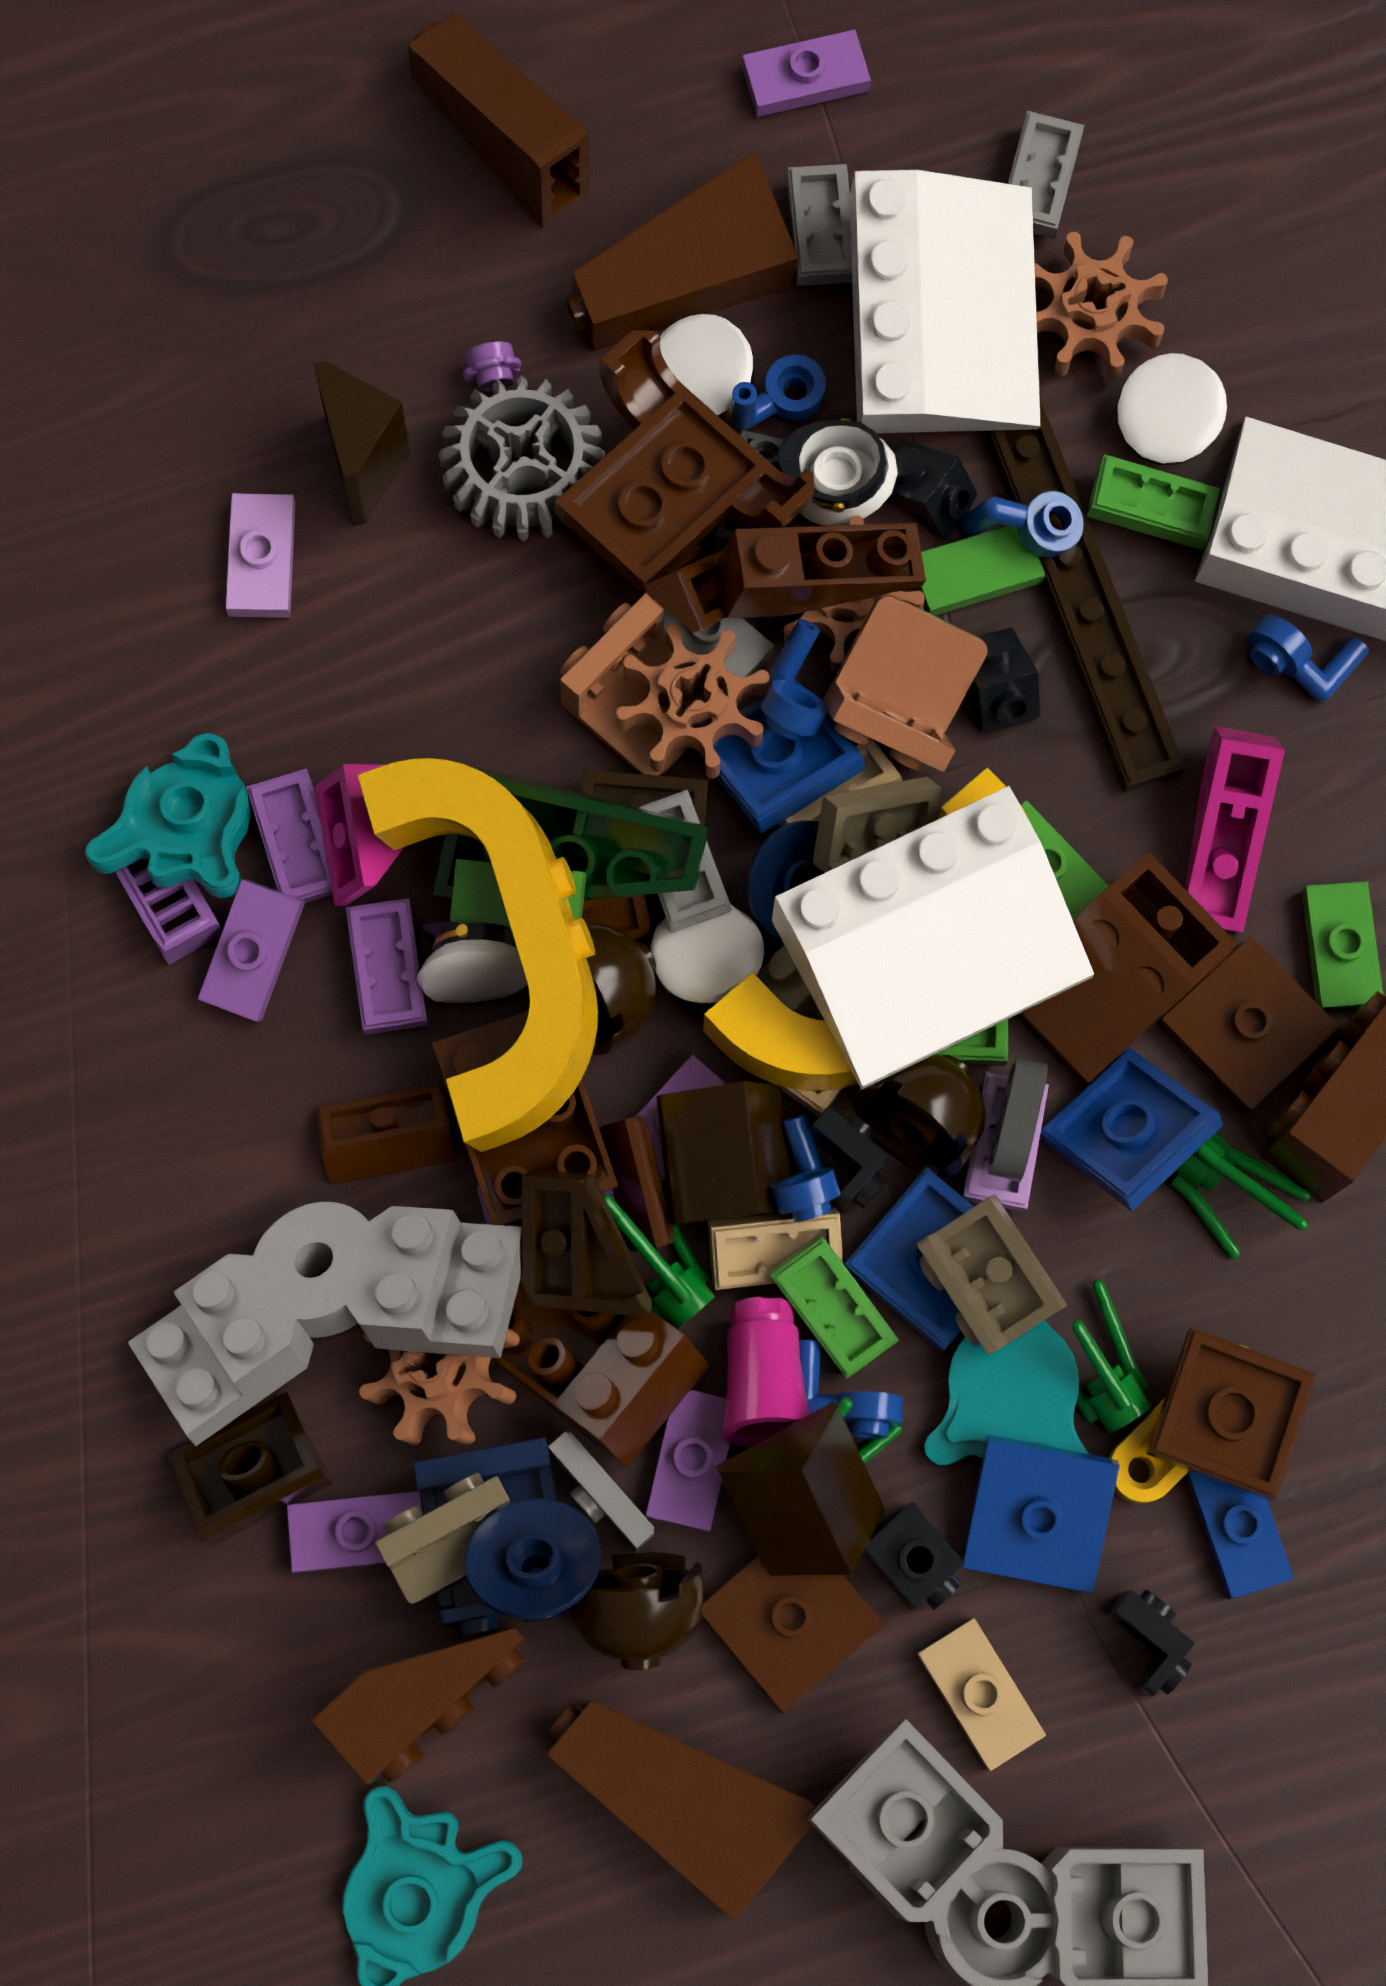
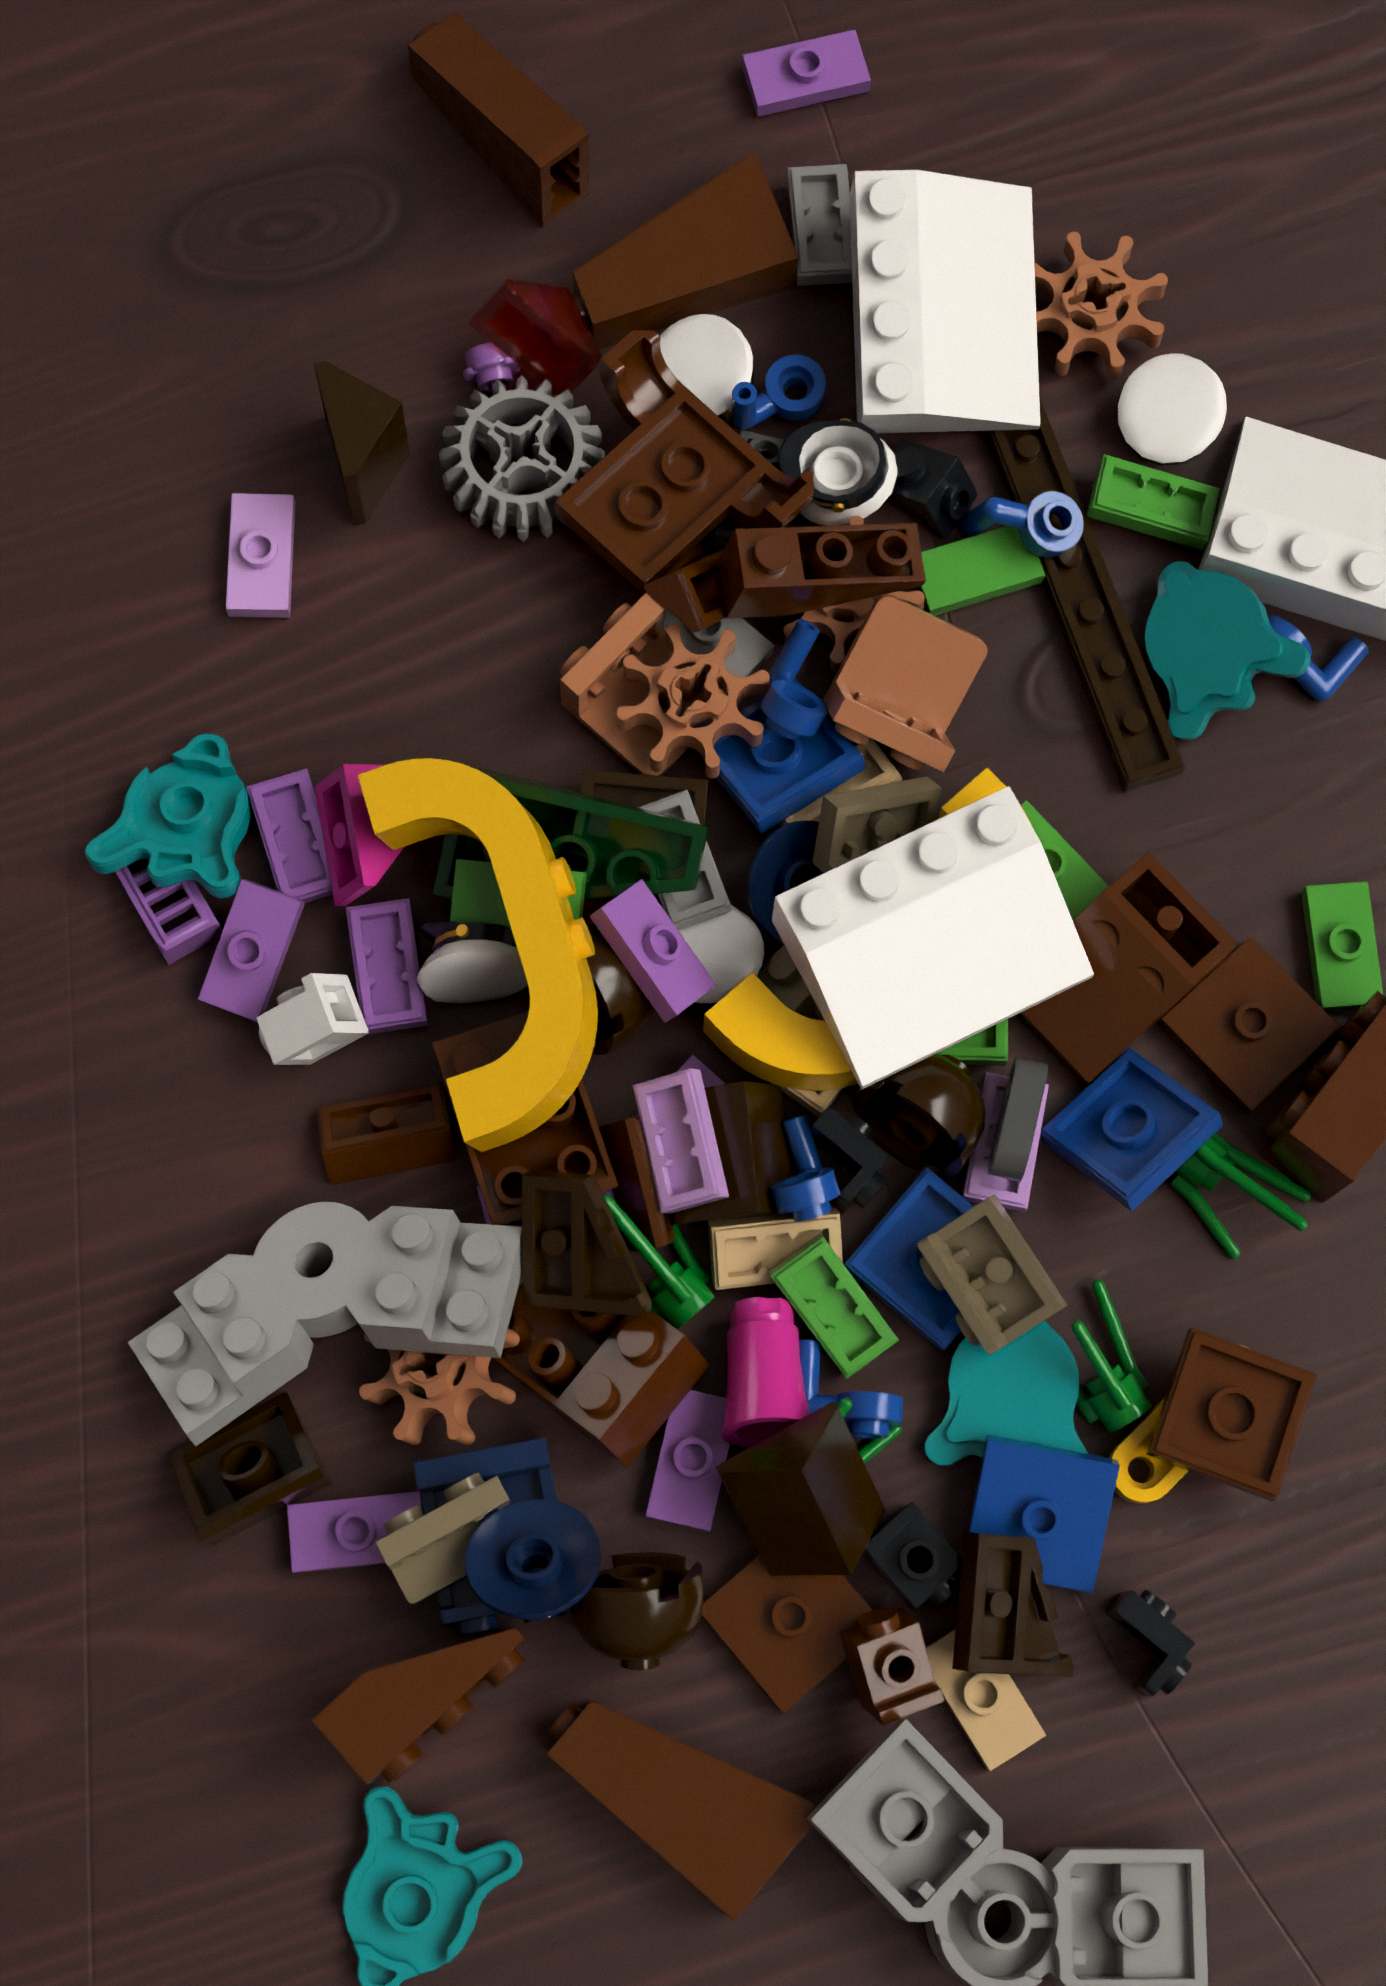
(312, 1020): none -> white brick
(540, 332): none -> clear red slope
(599, 1493): light grey plate -> none
(653, 950): none -> medium lavender plate
(680, 1141): none -> lavender plate
(893, 1690): none -> reddish brown brick
(1005, 683): black bracket -> none
(1005, 1610): none -> dark brown wing
(1046, 165): light grey plate -> none
(1208, 644): none -> teal tile
(1232, 822): dark pink slope -> none
(1239, 1536): blue plate -> none

